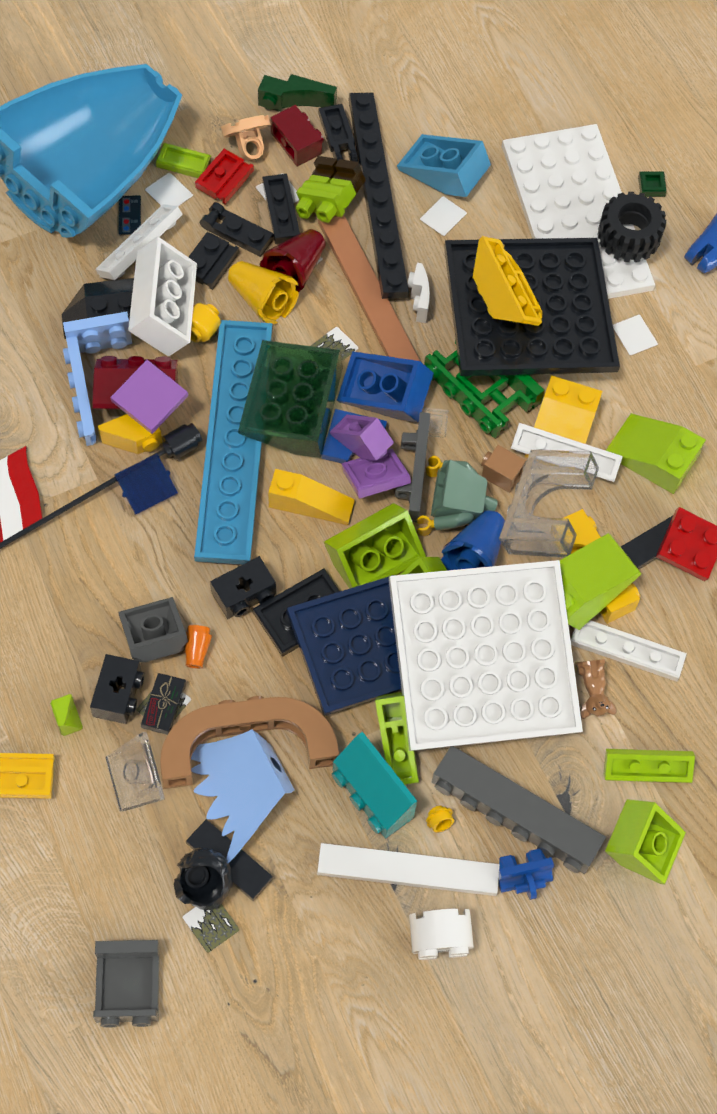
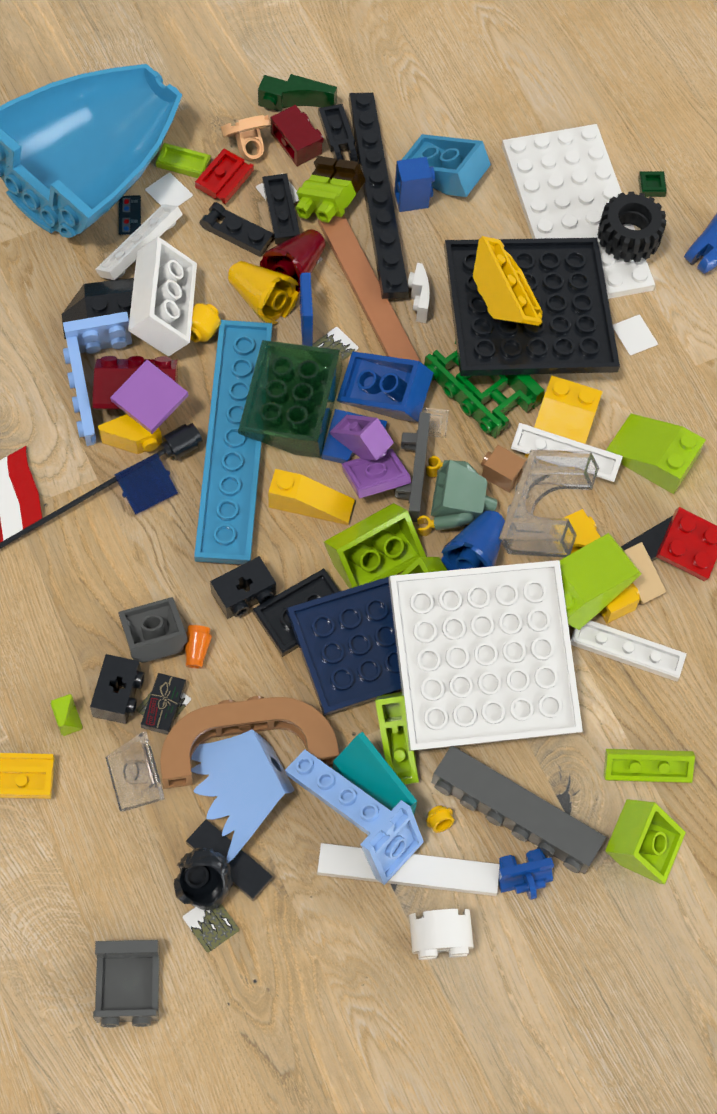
(212, 259): black plate -> none
(306, 309): none -> blue tile
(391, 834): none -> light blue bracket
(413, 184): none -> blue brick
(443, 216): white sticker -> none
(594, 682): medium nougat animal -> none
(648, 582): none -> tan tile

